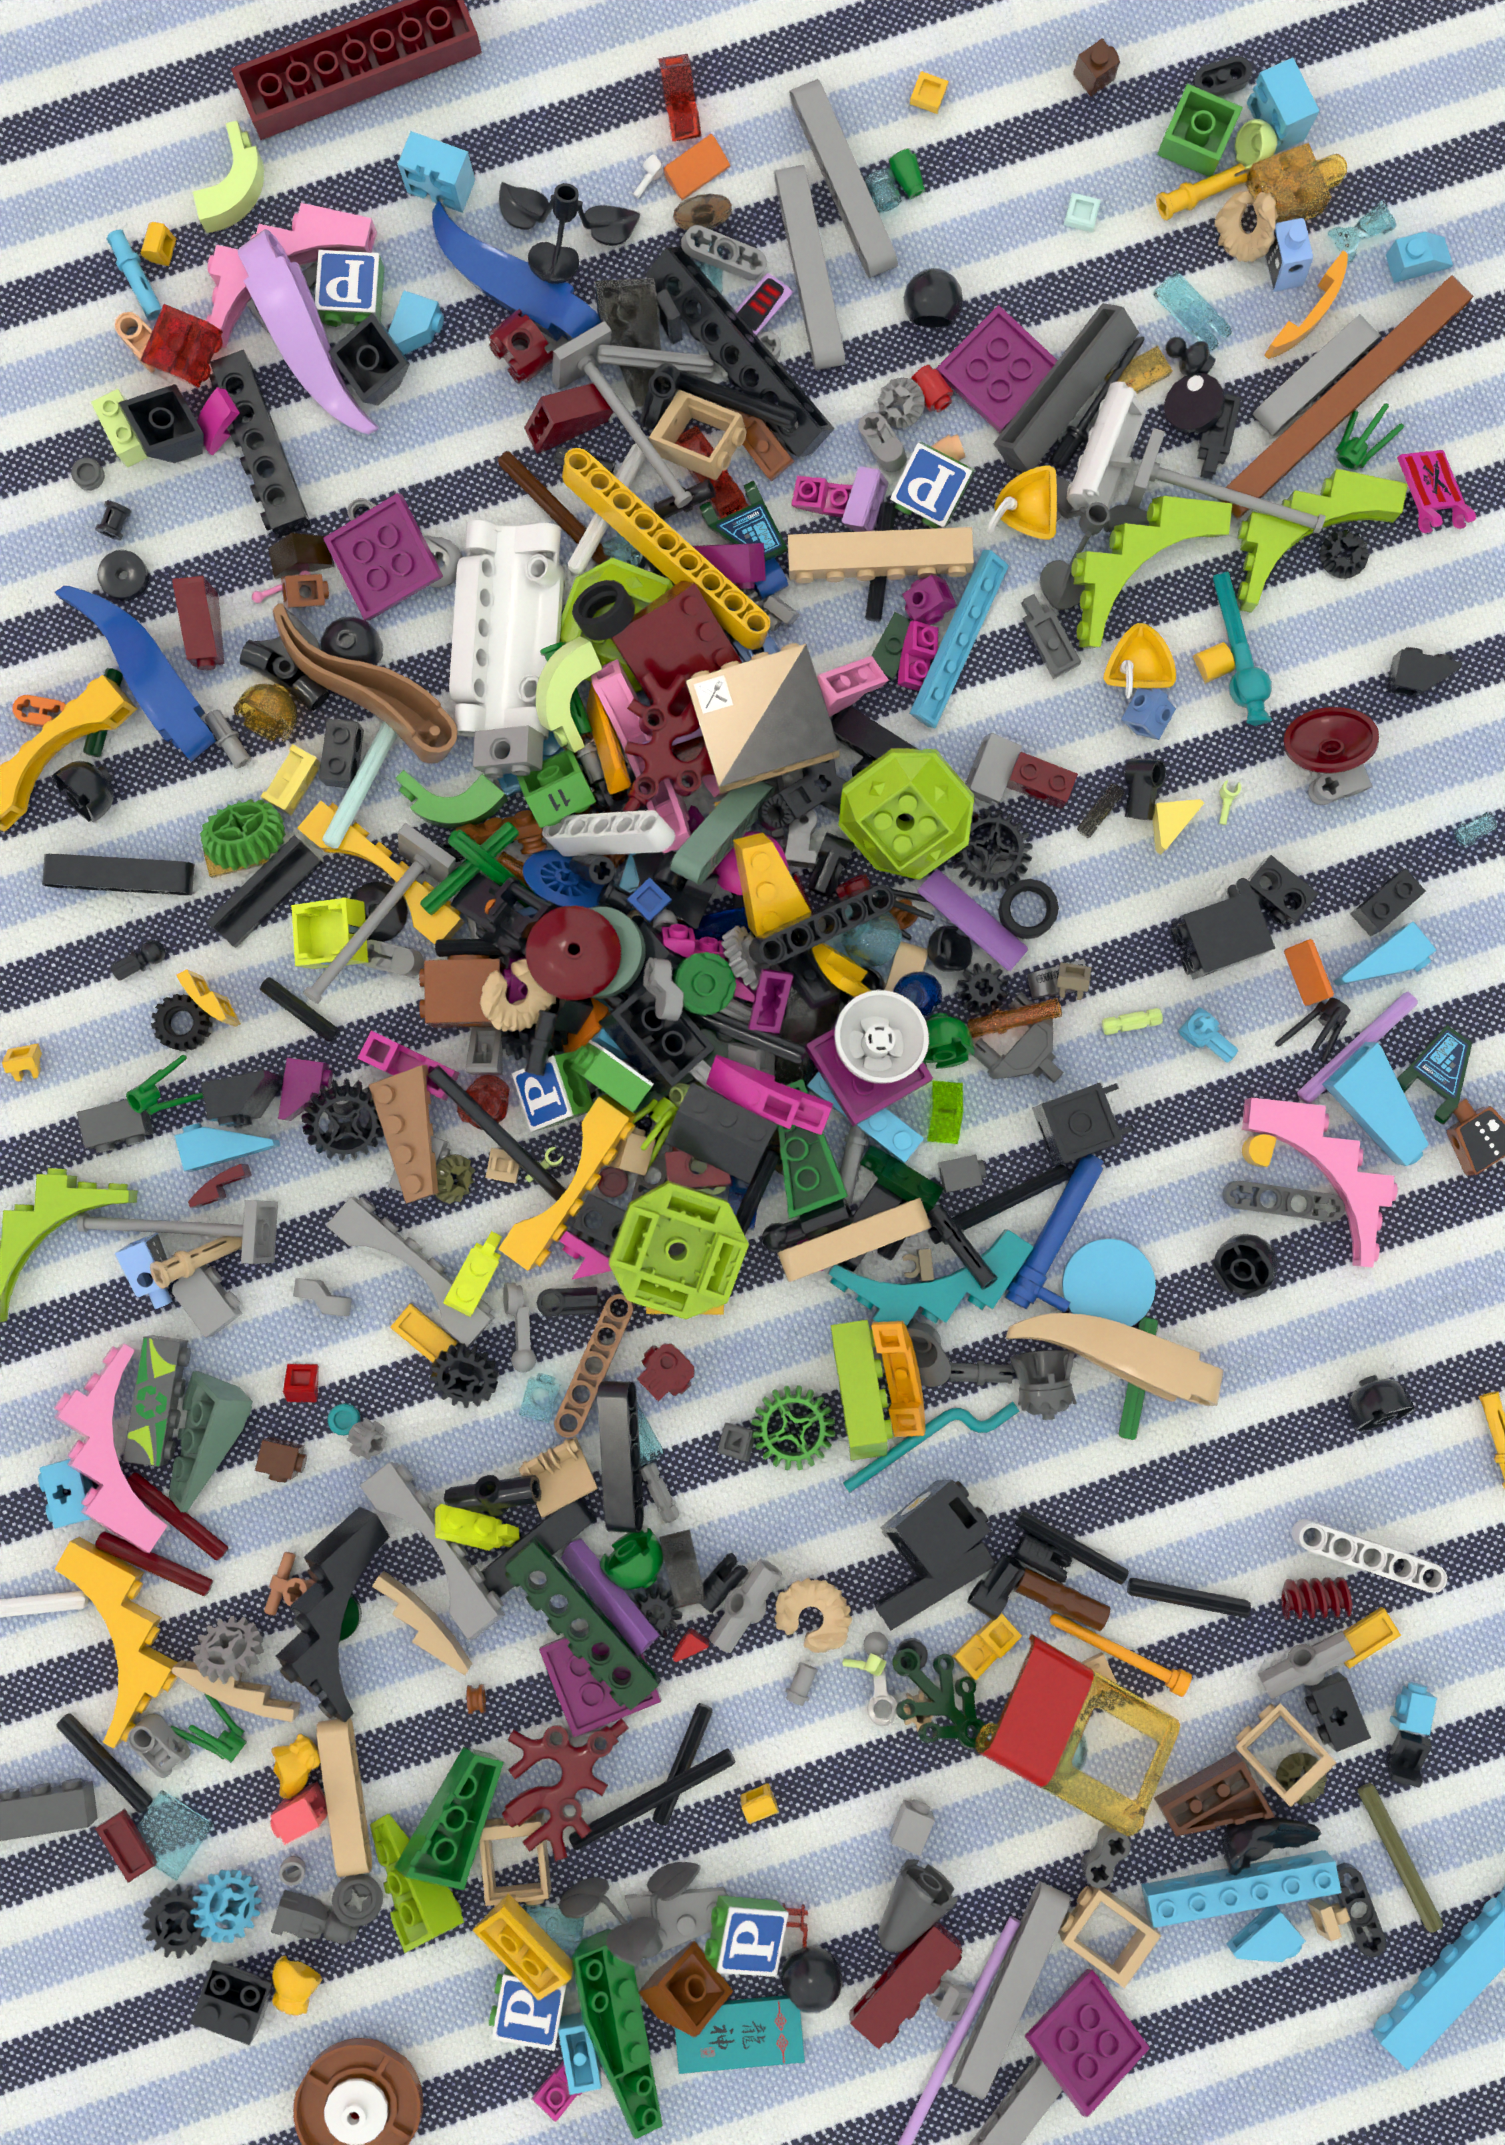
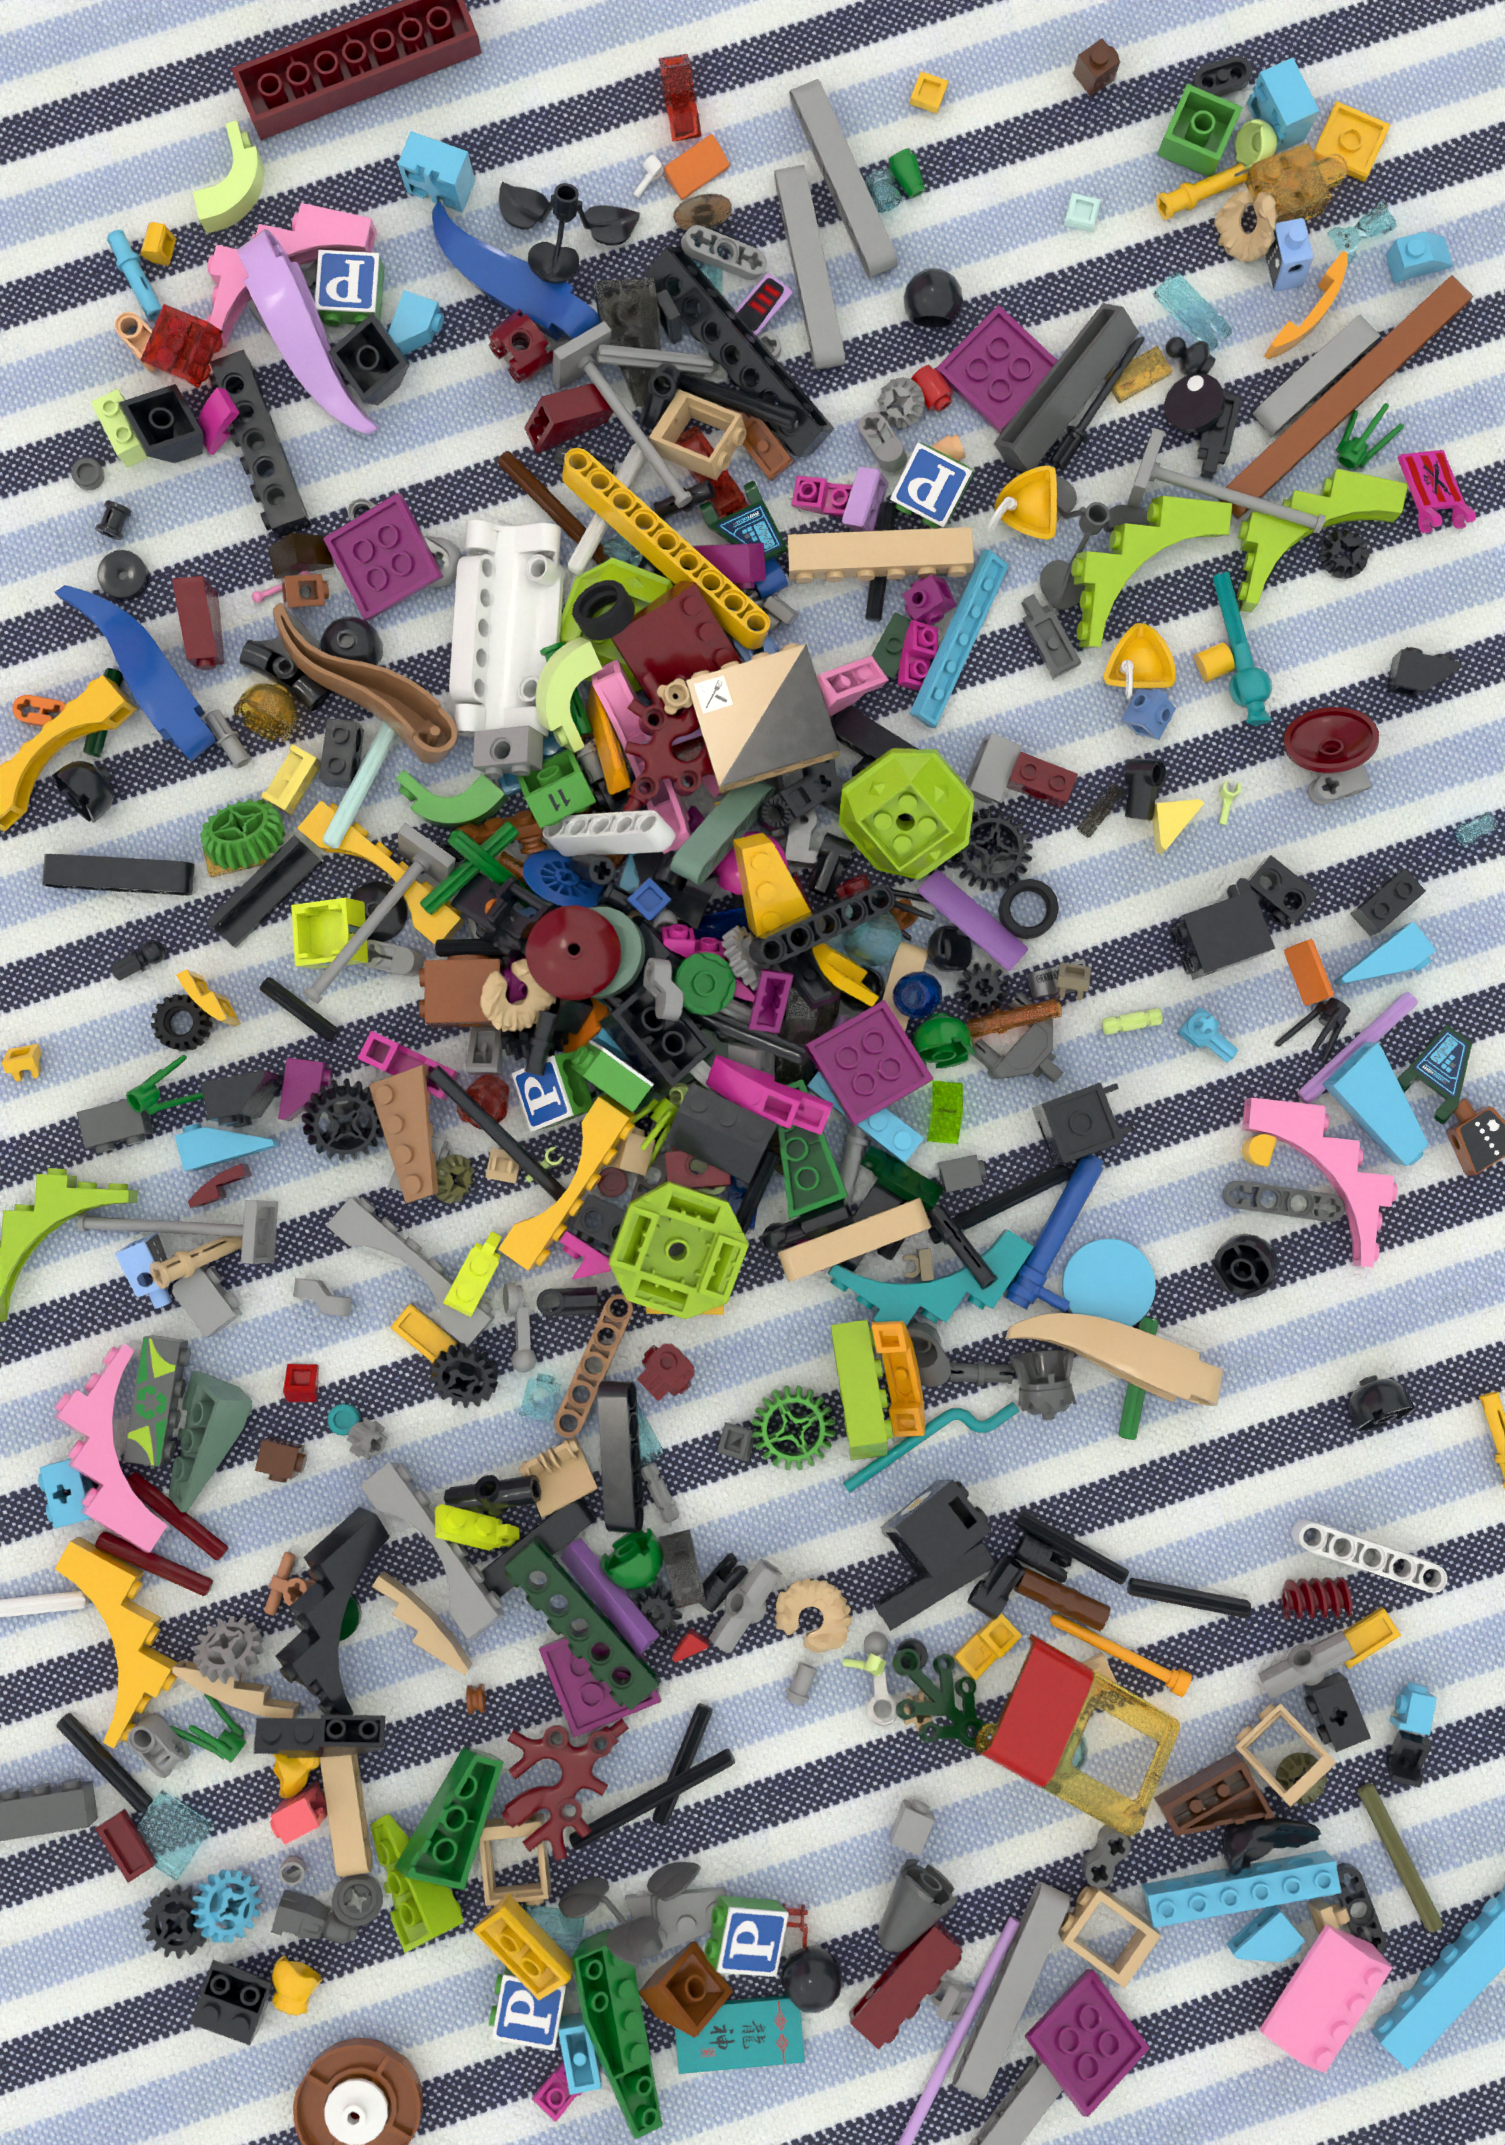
(320, 1737): none -> black slope
(680, 689): none -> tan plate
(758, 1803): yellow brick -> none
(892, 1025): white piece -> none
(1107, 448): white container -> none
(1326, 1998): none -> bright pink slope
(1352, 136): none -> yellow tile

